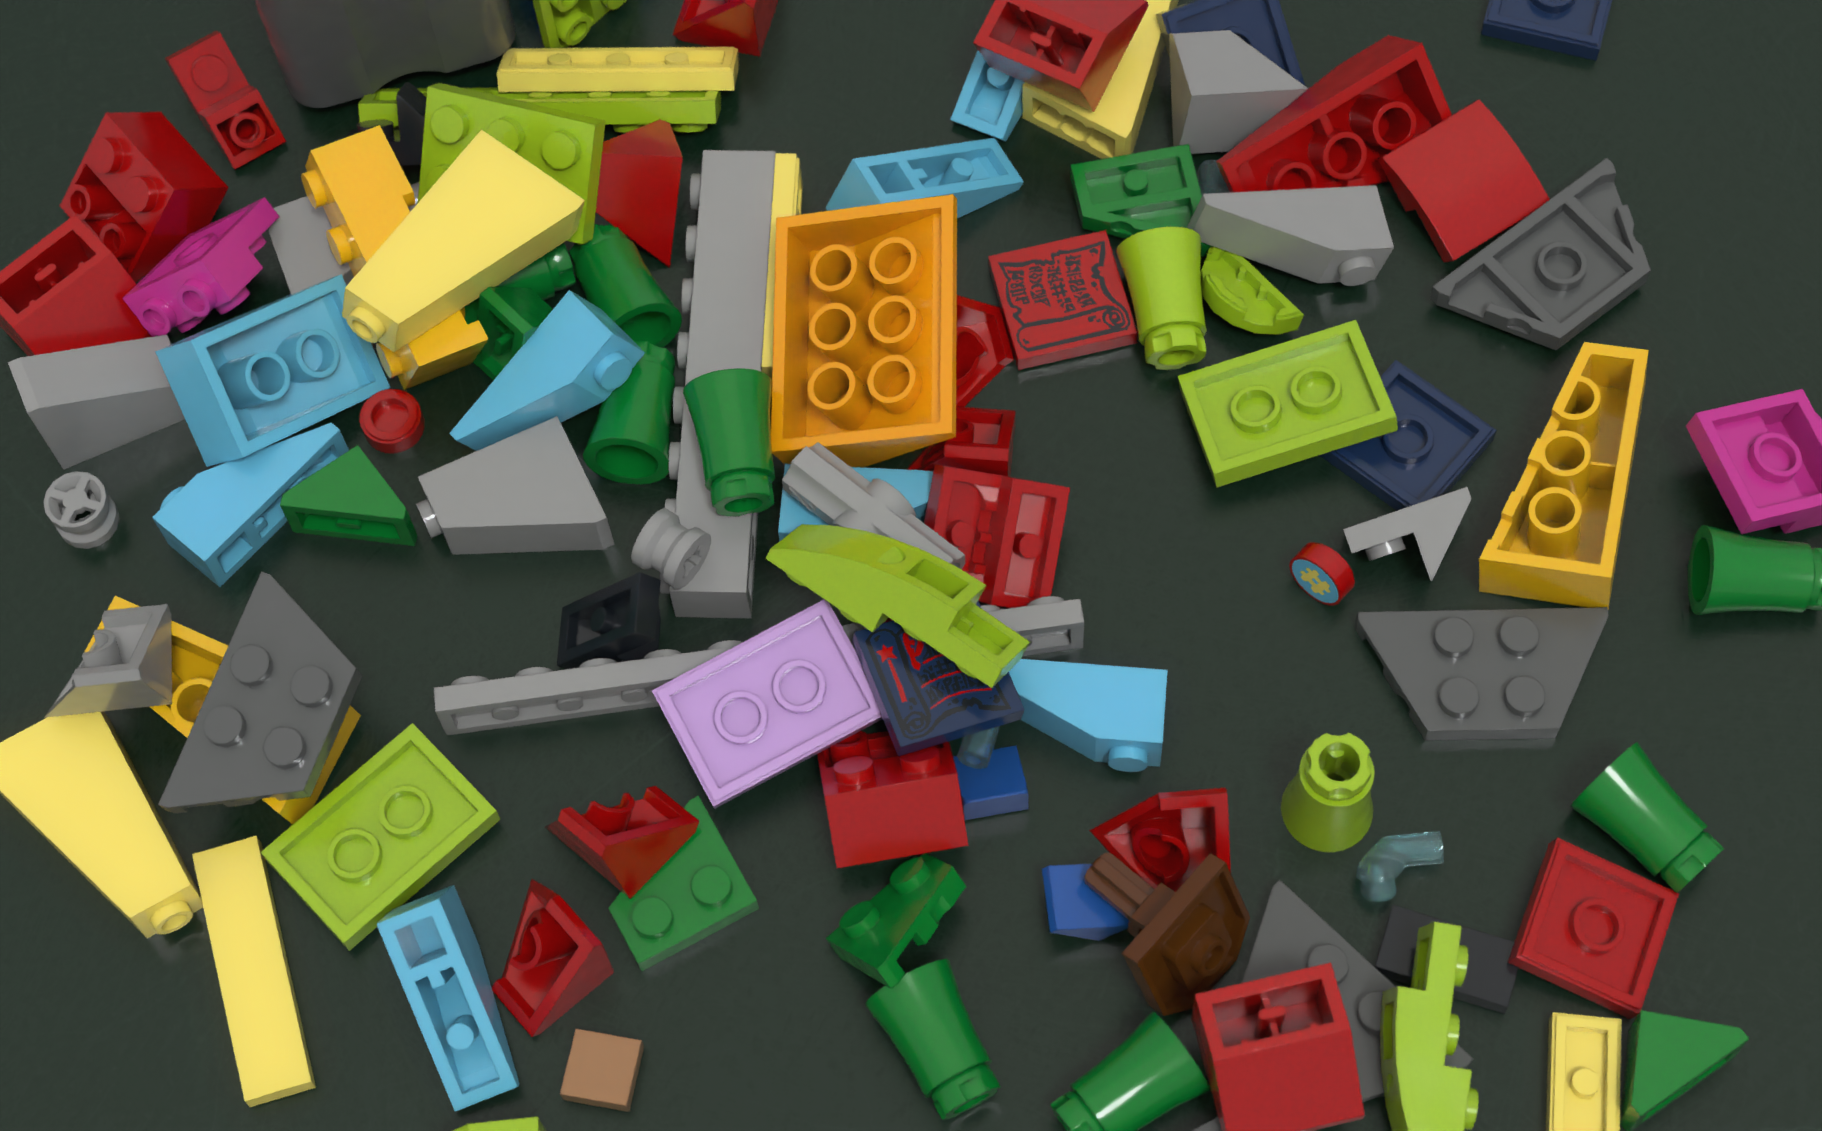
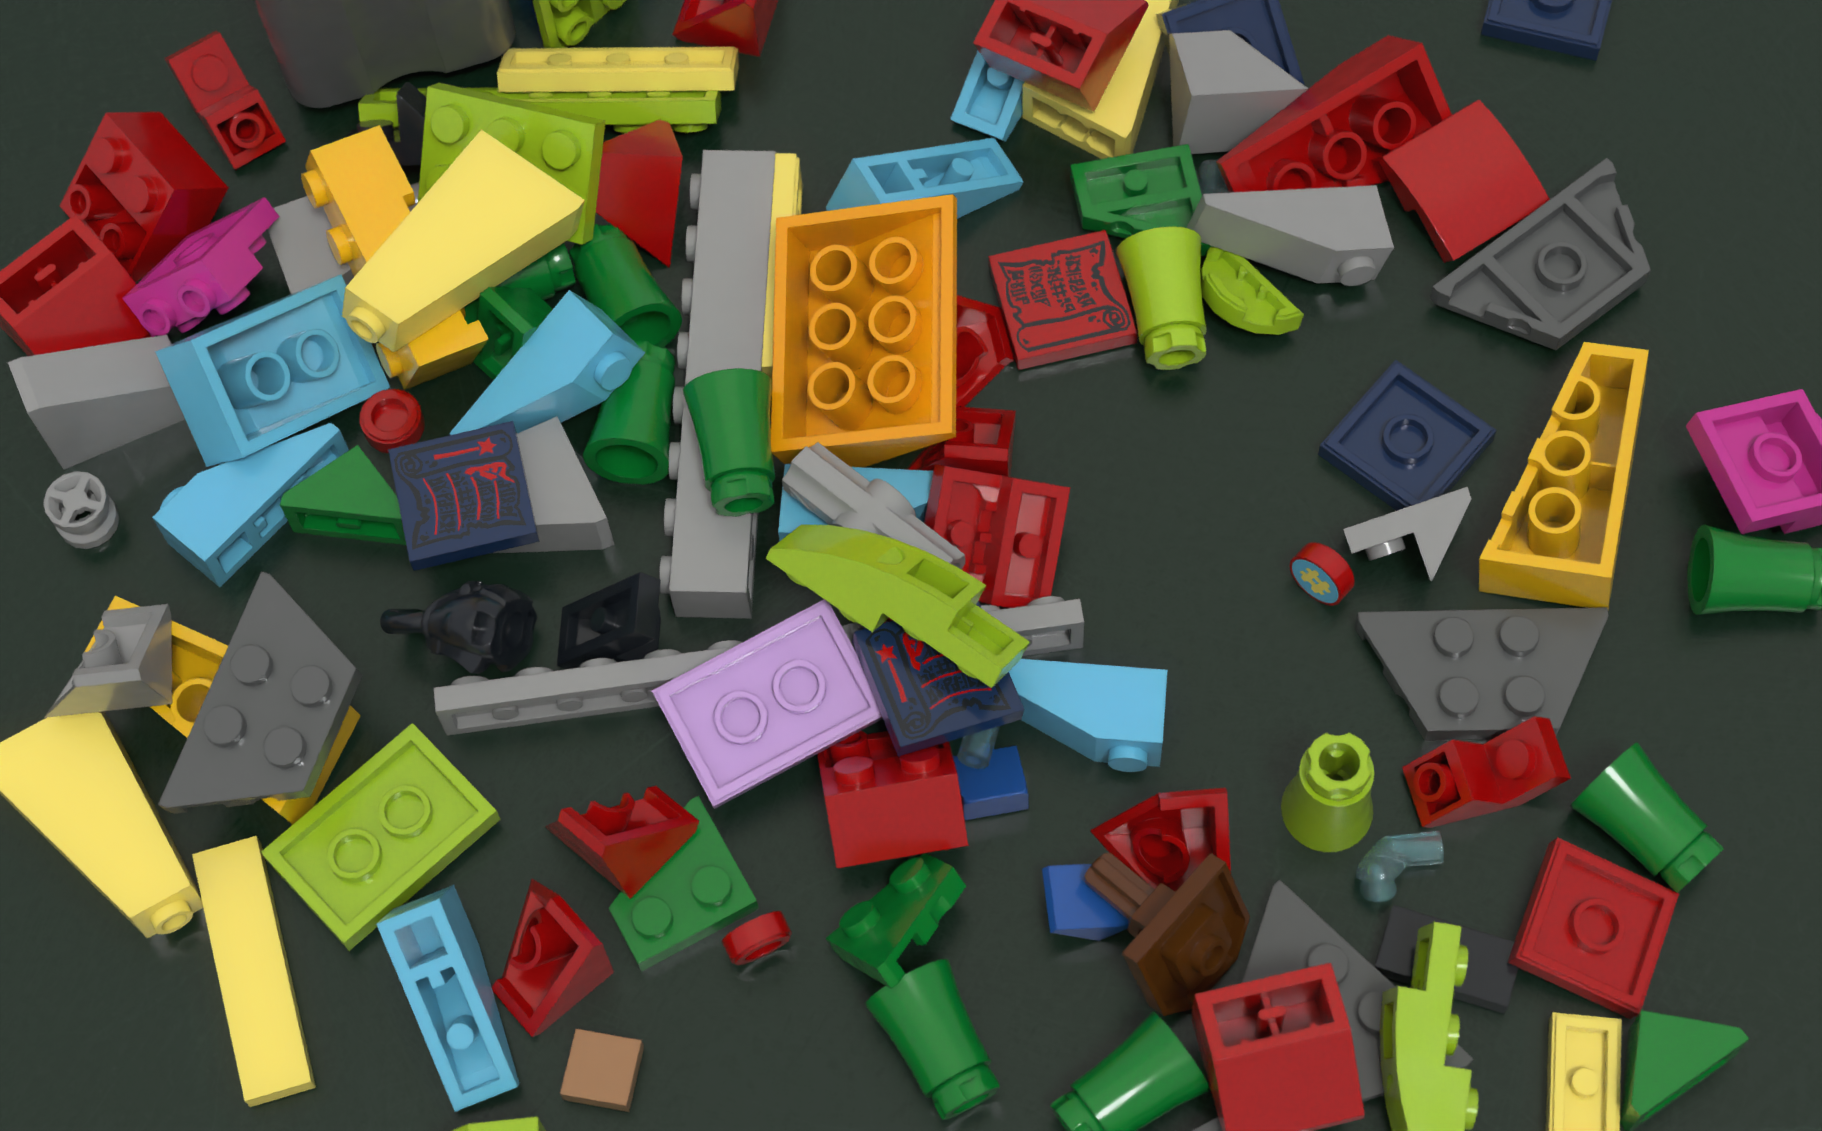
(463, 495): none -> dark blue tile
(472, 625): none -> black piece
(671, 548): light grey wheel -> none
(757, 938): none -> red tile
(1287, 403): lime plate -> none
(1480, 779): none -> red slope

